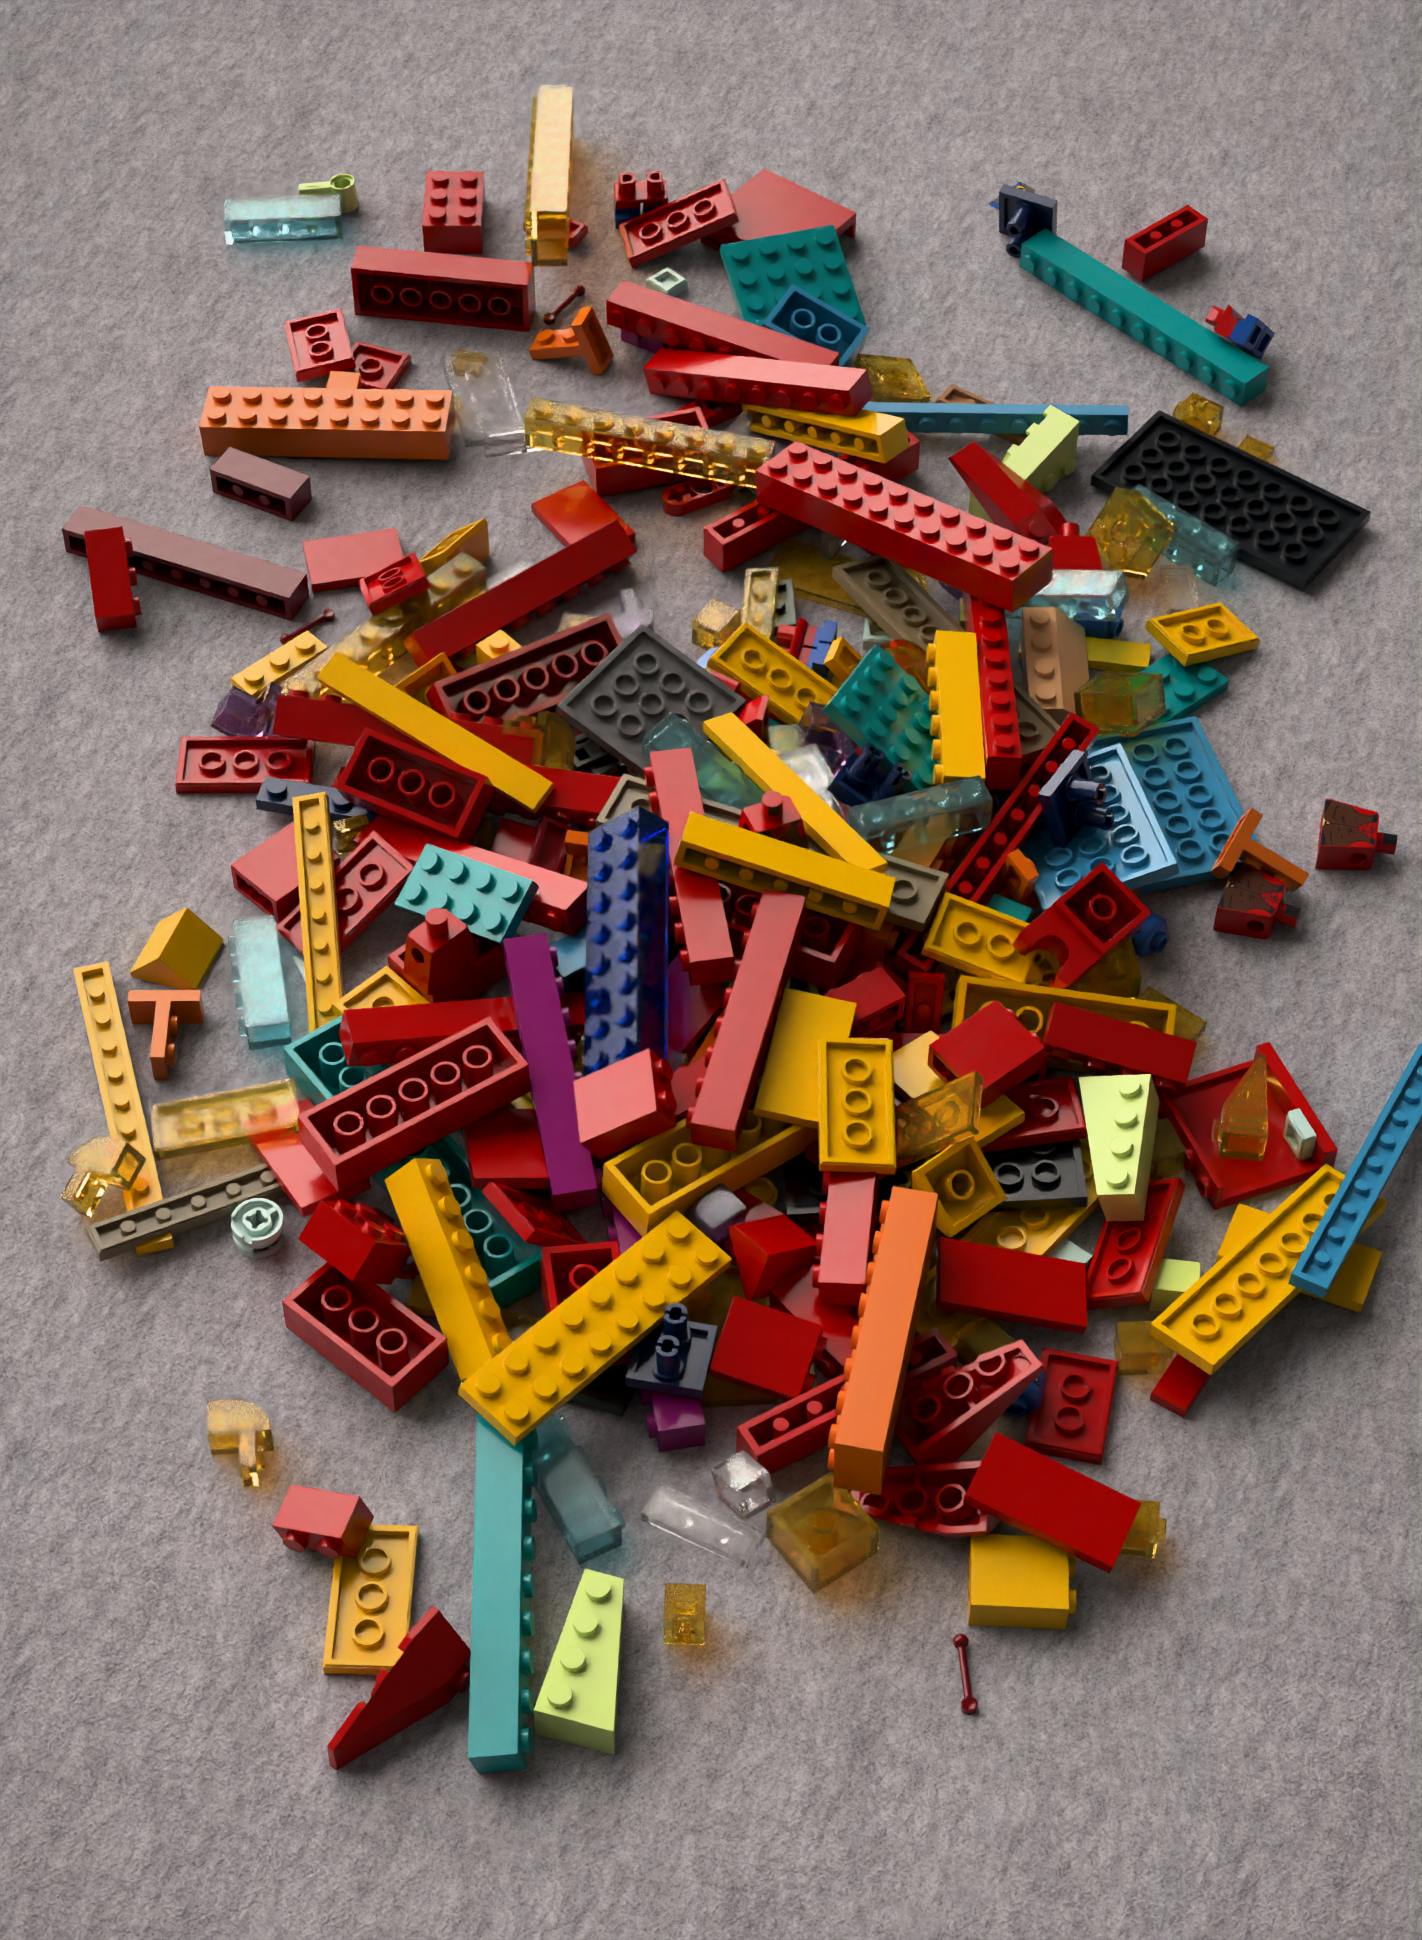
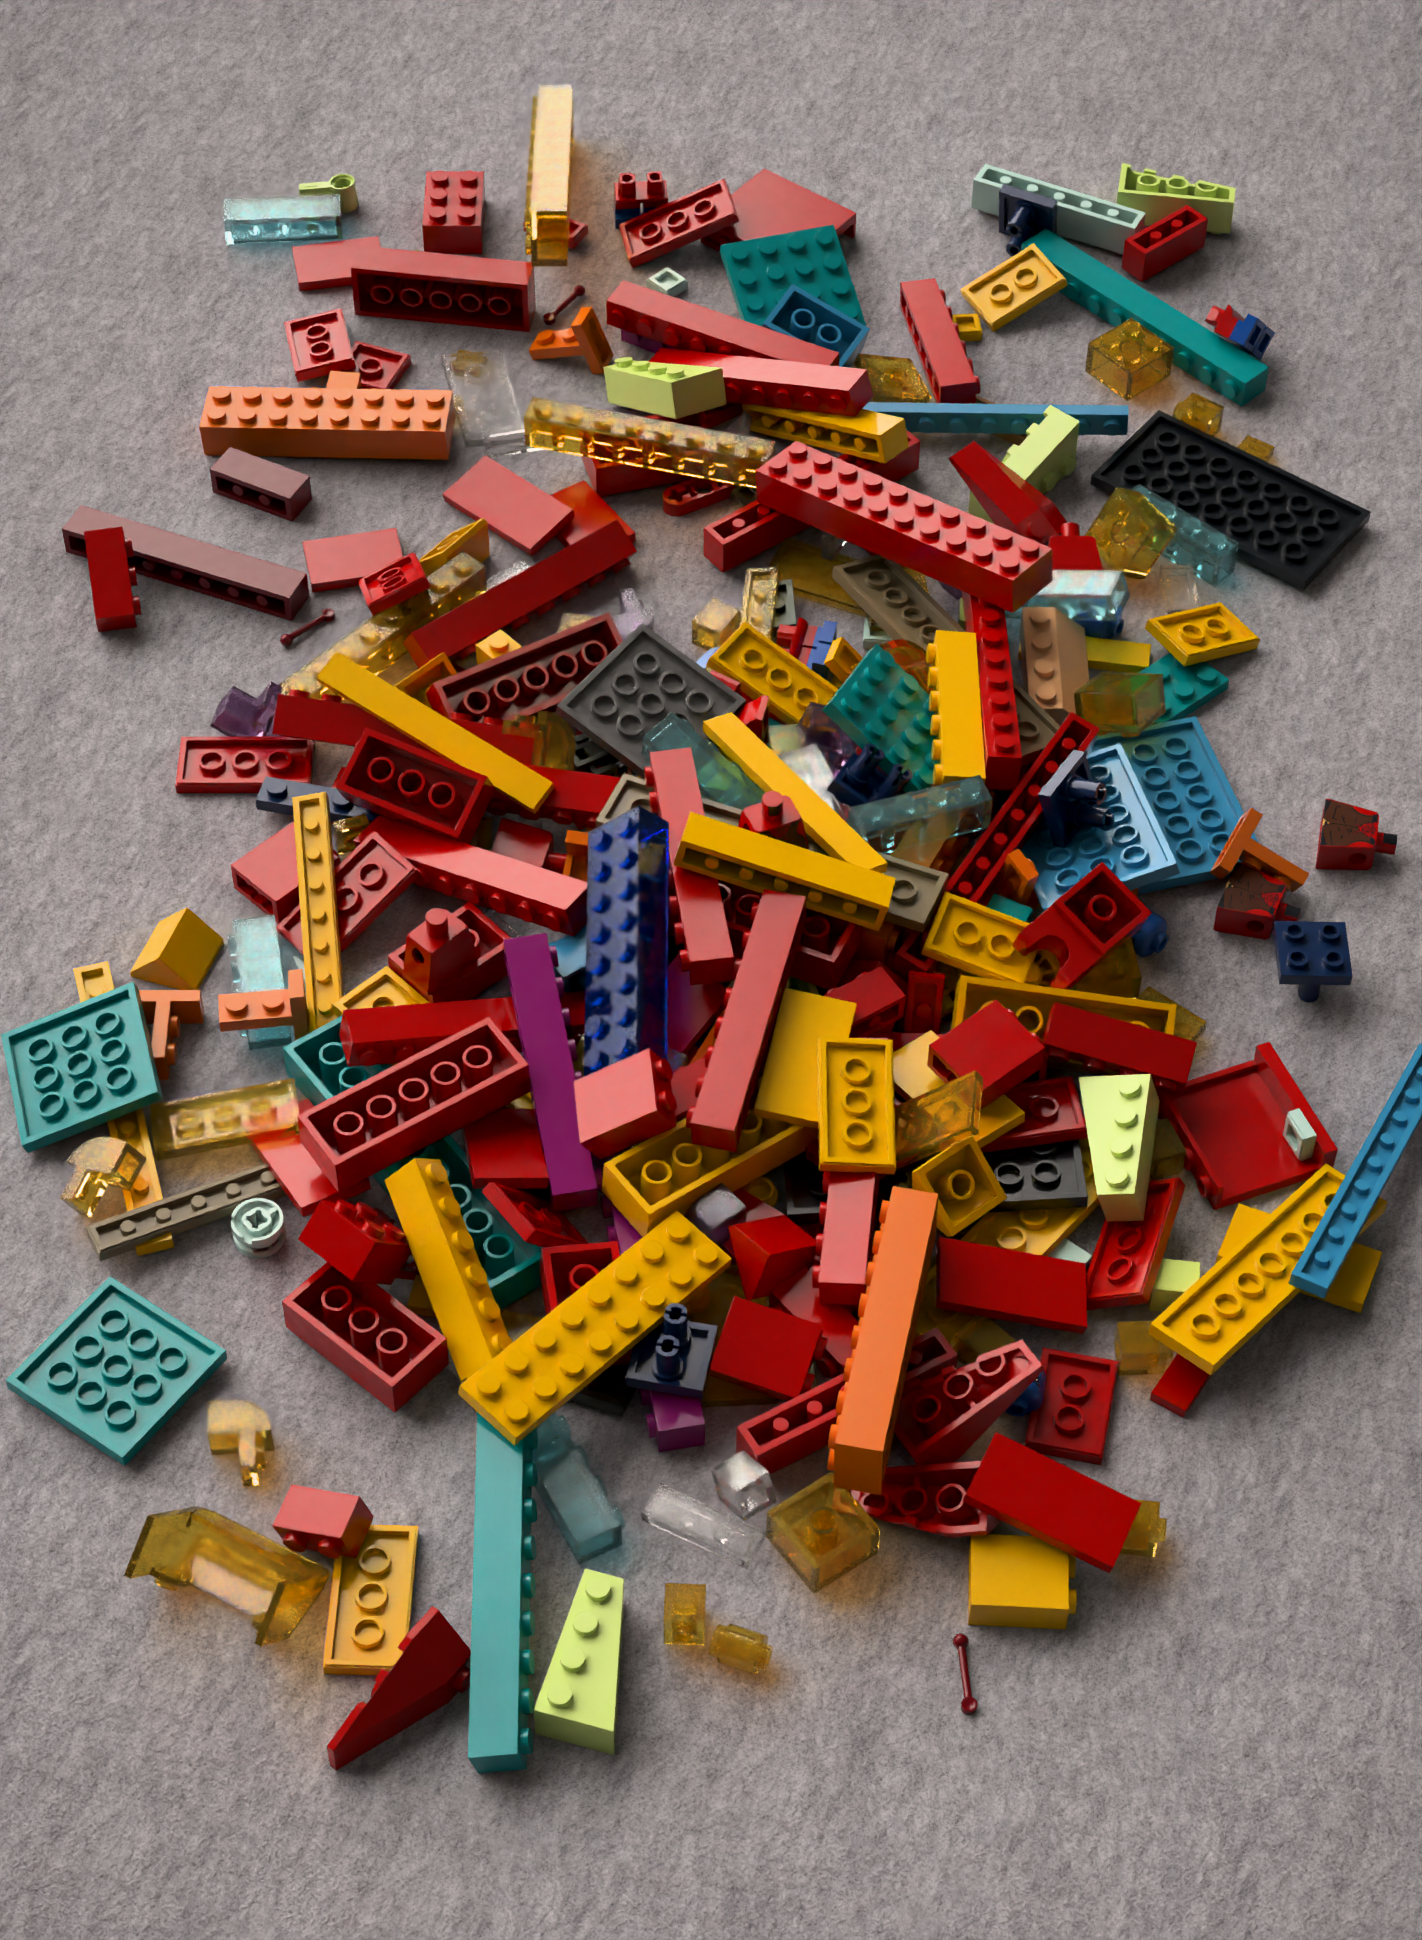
(81, 1067): none -> teal plate
(116, 1370): none -> teal plate
(231, 1565): none -> clear yellow windscreen
(267, 1008): none -> orange bracket
(279, 664): yellow plate -> none
(327, 262): none -> tile
(474, 892): plate -> none
(509, 505): none -> tile
(549, 845): dark red tile -> none
(664, 387): none -> yellowish green wedge
(740, 1648): none -> clear yellow brick
(938, 342): none -> brick
(968, 326): none -> yellow tile
(1013, 287): none -> yellow tile
(1078, 214): none -> light aqua brick
(1129, 359): none -> clear yellow brick
(1164, 196): none -> yellowish green wedge
(1244, 1117): clear yellow slope -> none
(1312, 955): none -> dark blue plate

